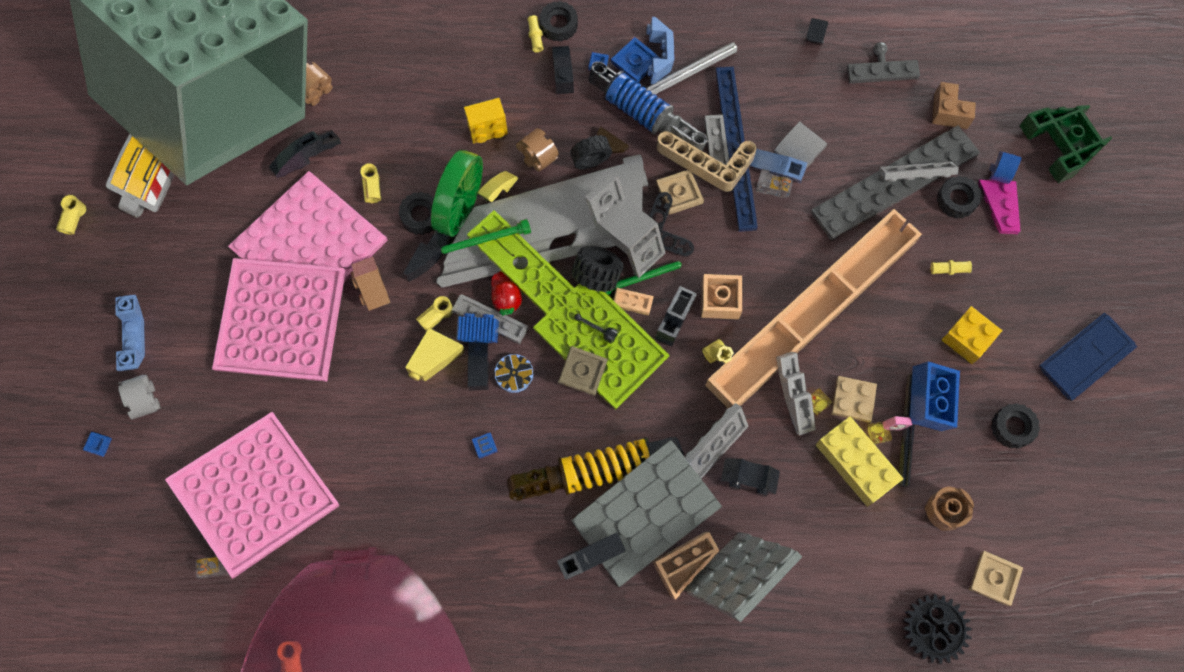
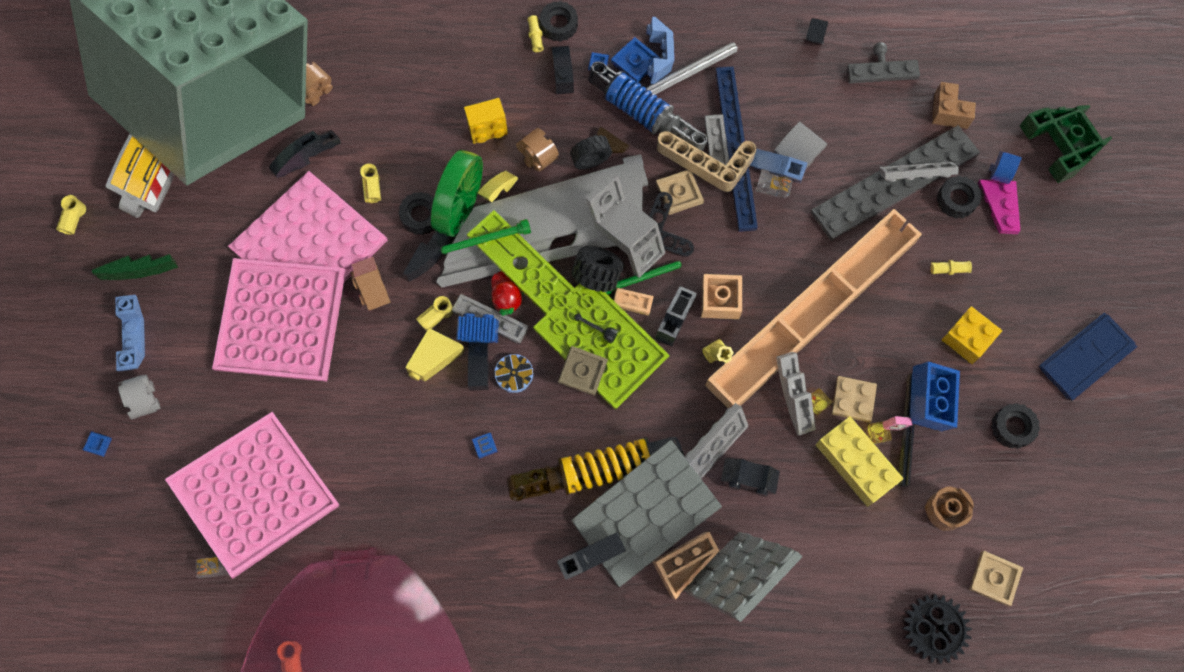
(128, 269): none -> dark green slope

